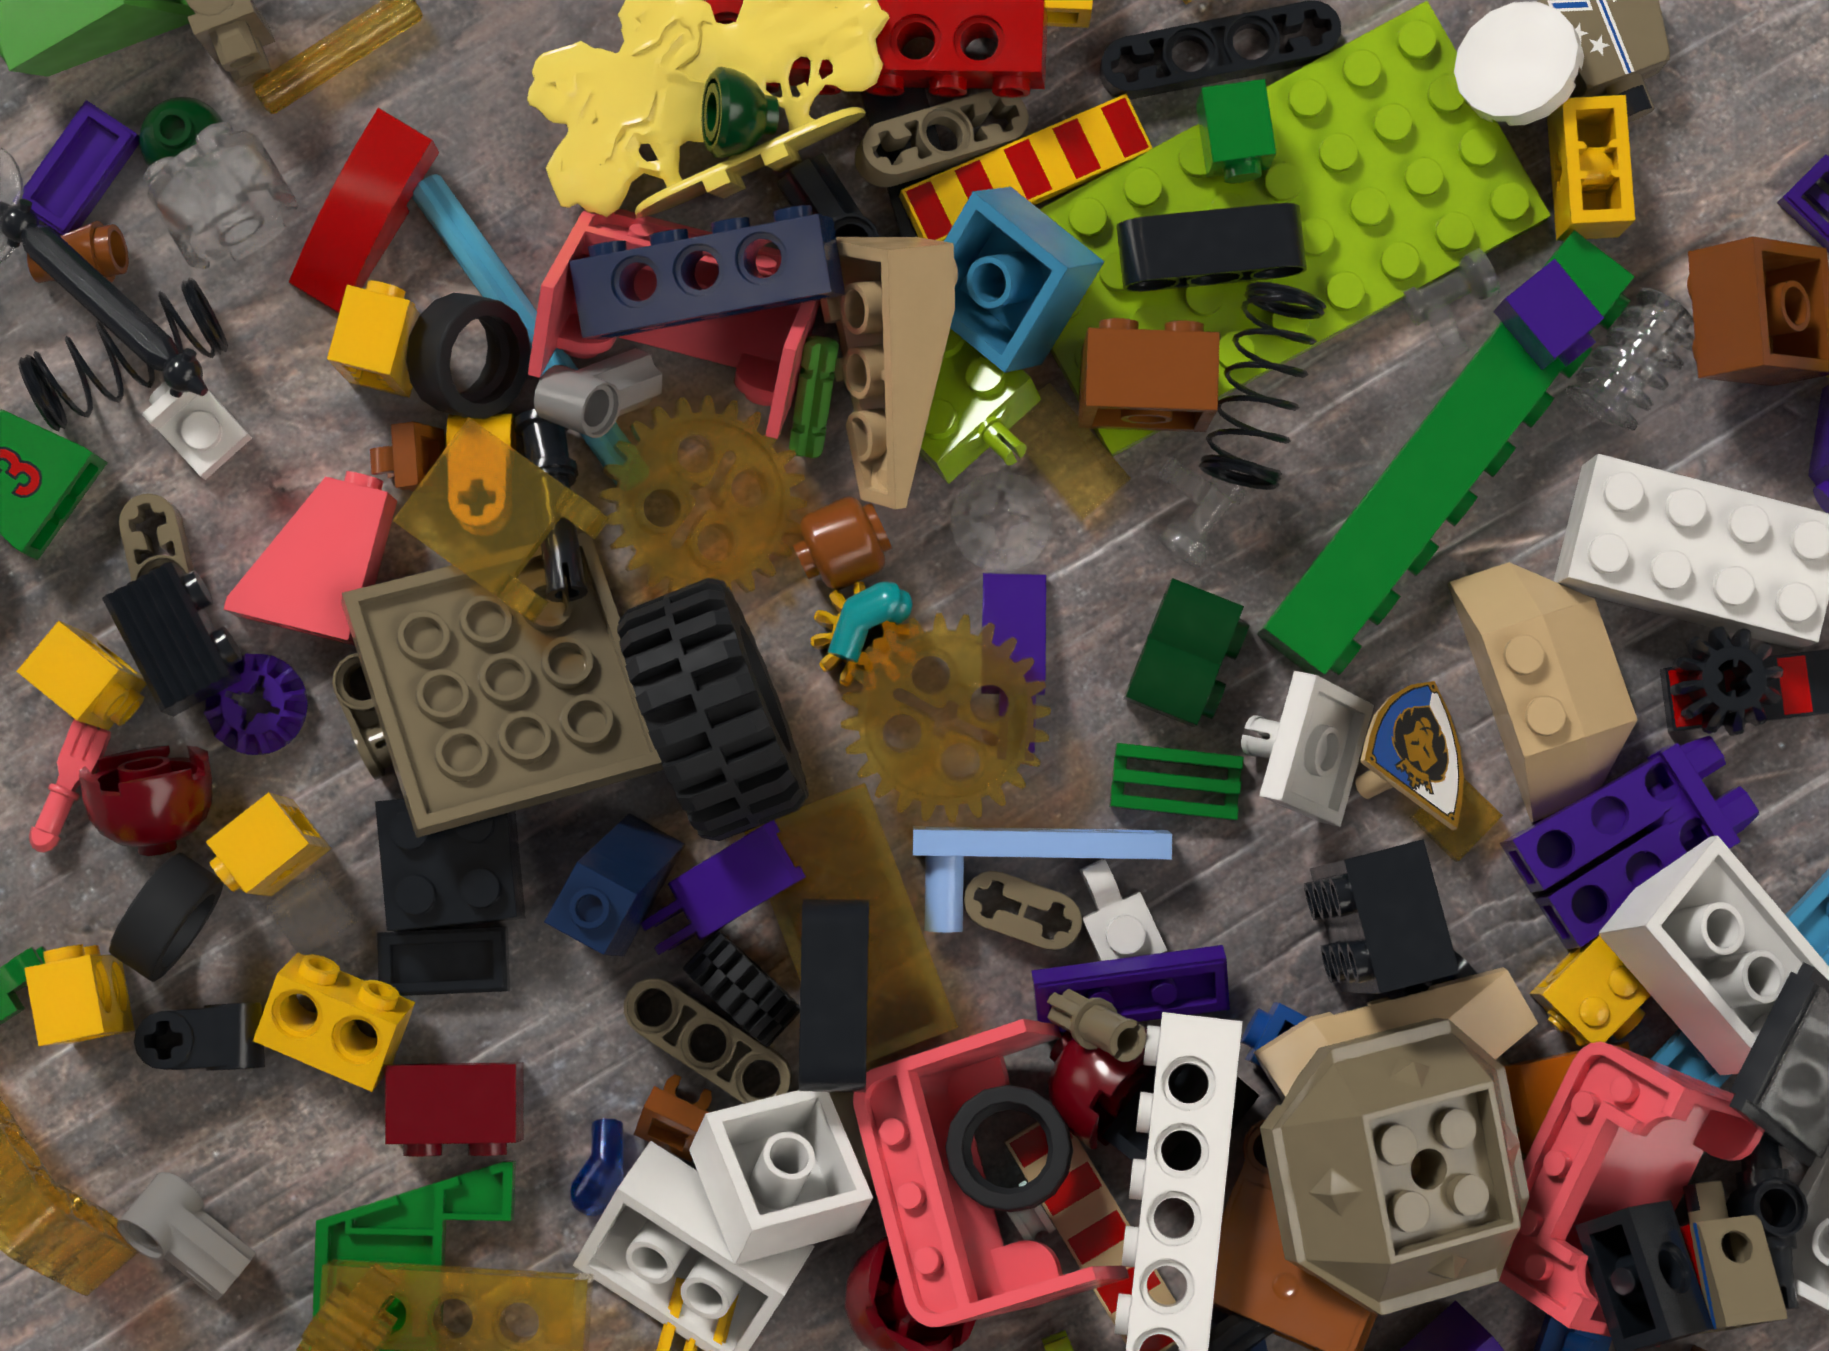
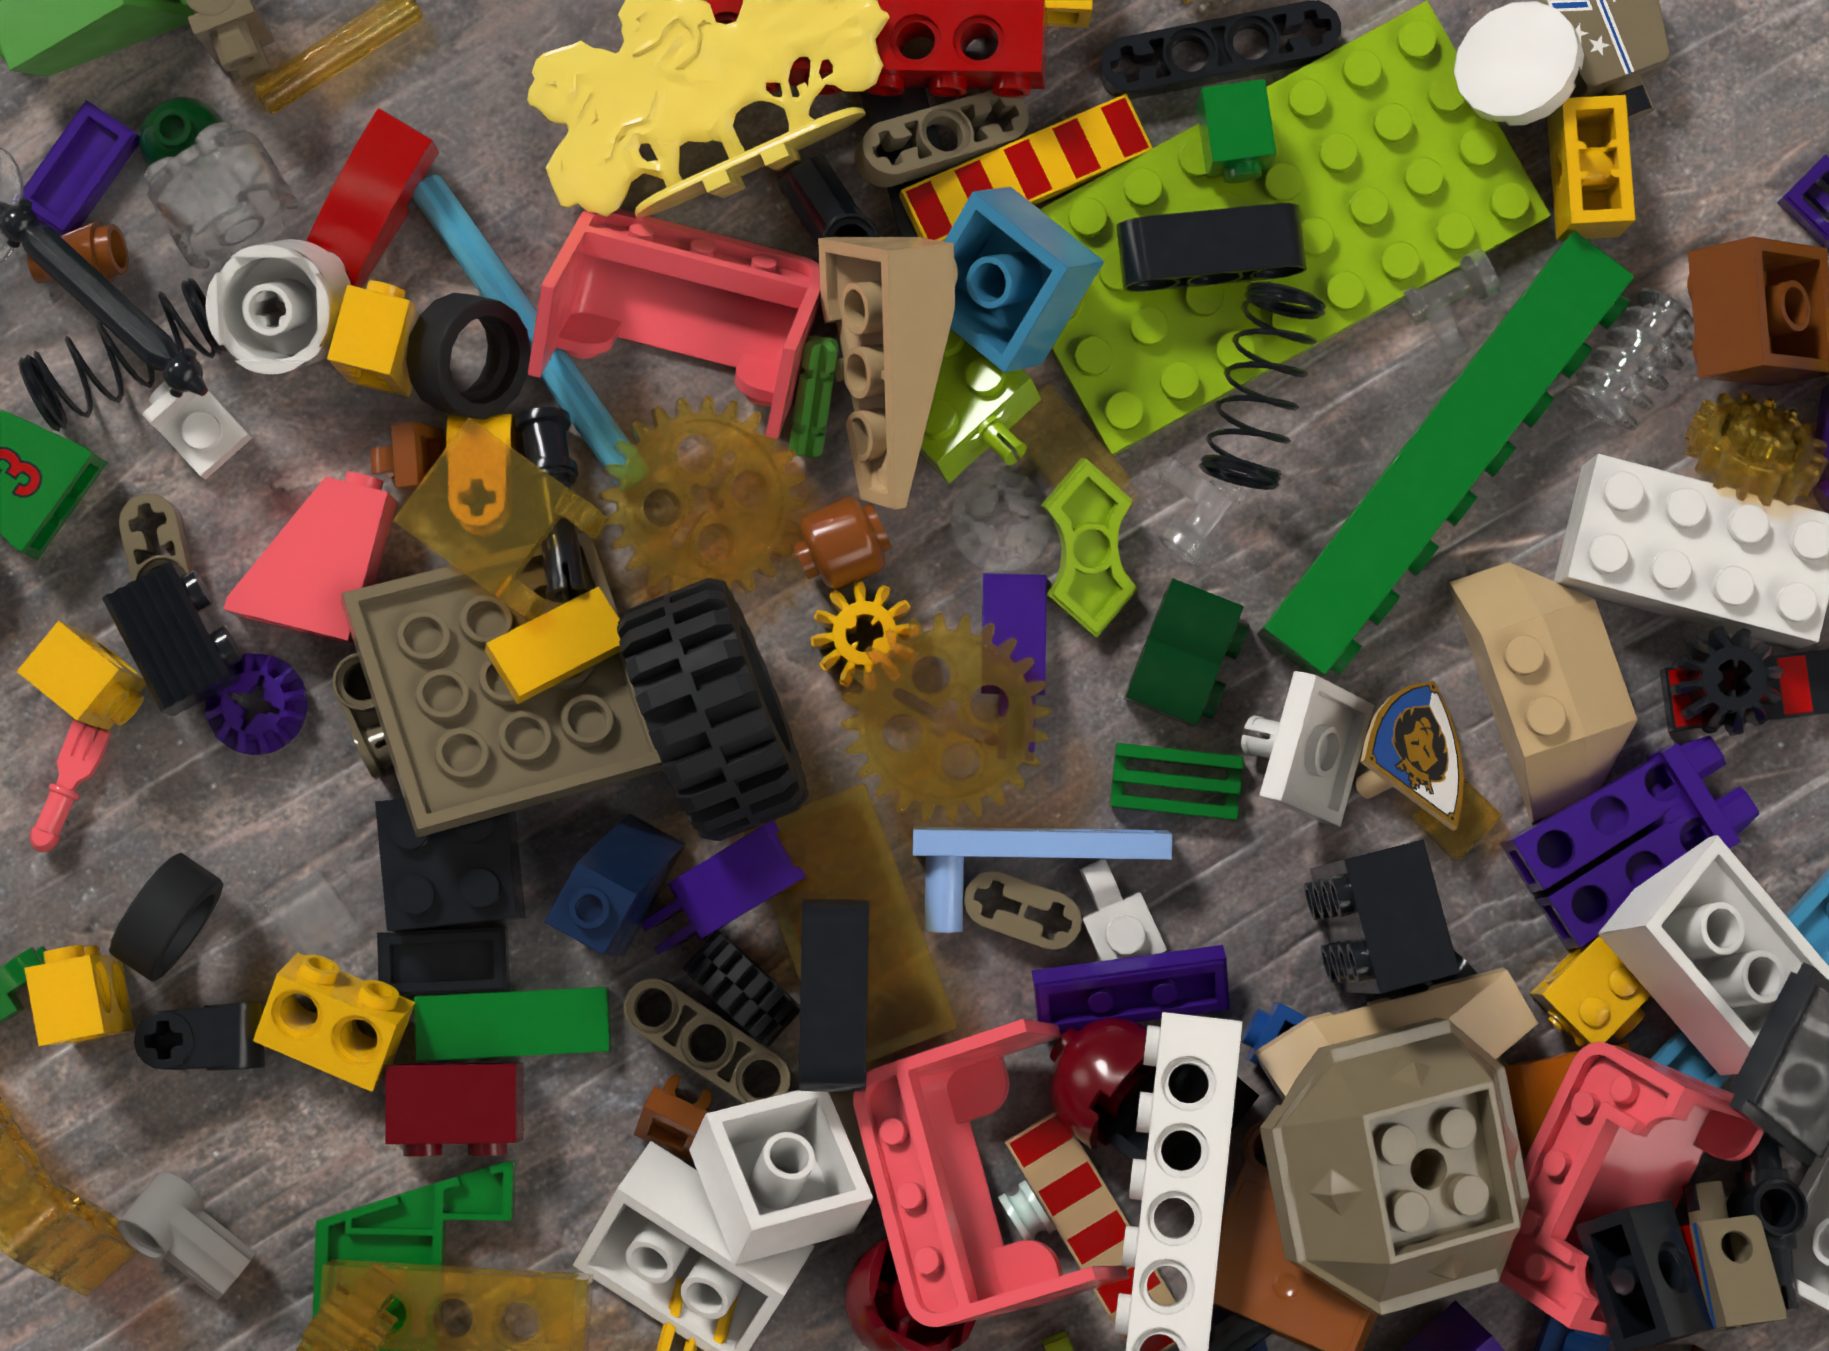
(148, 798): dark red cylinder -> none
(244, 307): none -> white brick
(266, 846): yellow brick -> none
(512, 1023): none -> green tile
(556, 645): none -> yellow tile
(597, 394): light grey piece -> none
(602, 1171): clear blue arm -> none
(735, 113): dark green brick -> none
(806, 273): dark blue brick -> none
(865, 610): teal arm -> none
(960, 1141): black tyre -> none
(1088, 520): none -> lime tile
(1097, 1025): dark tan axle -> none
(1149, 377): dark orange brick -> none
(1550, 316): dark purple brick -> none
(1756, 449): none -> clear yellow gear

